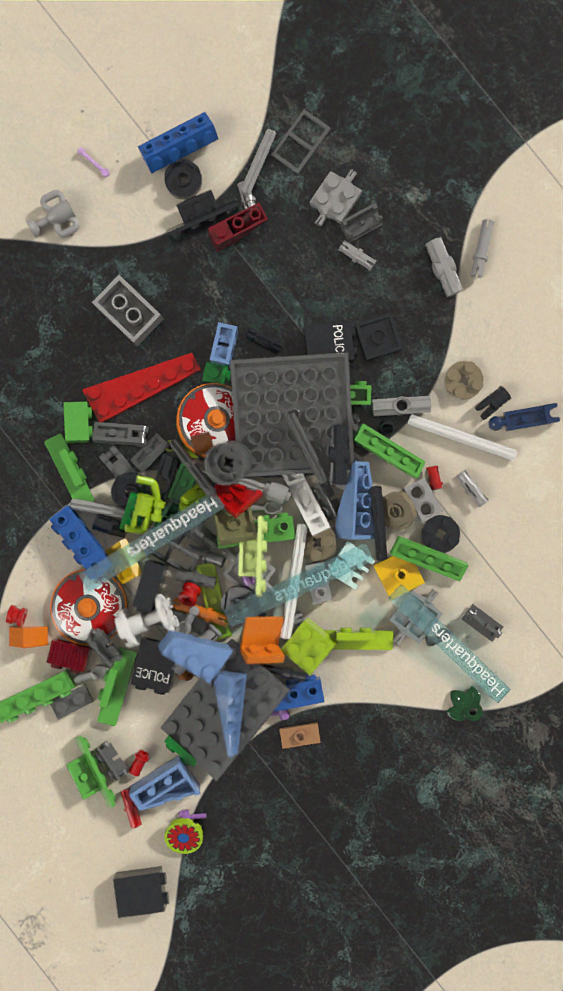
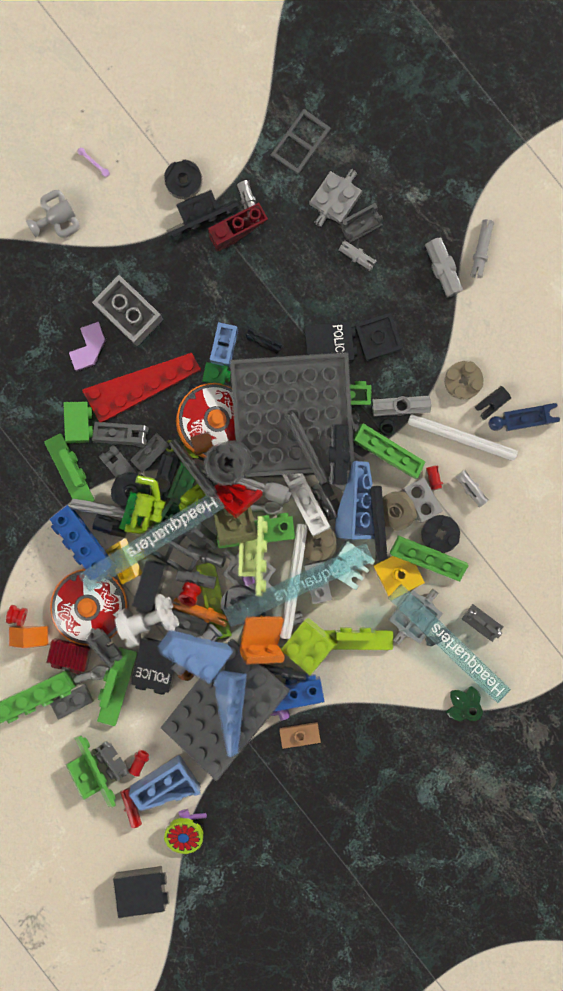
(88, 355): none -> lavender tile
(173, 746): green plate -> none
(178, 142): blue brick -> none
(185, 626): light grey piece -> none
(258, 162): light grey axle -> none

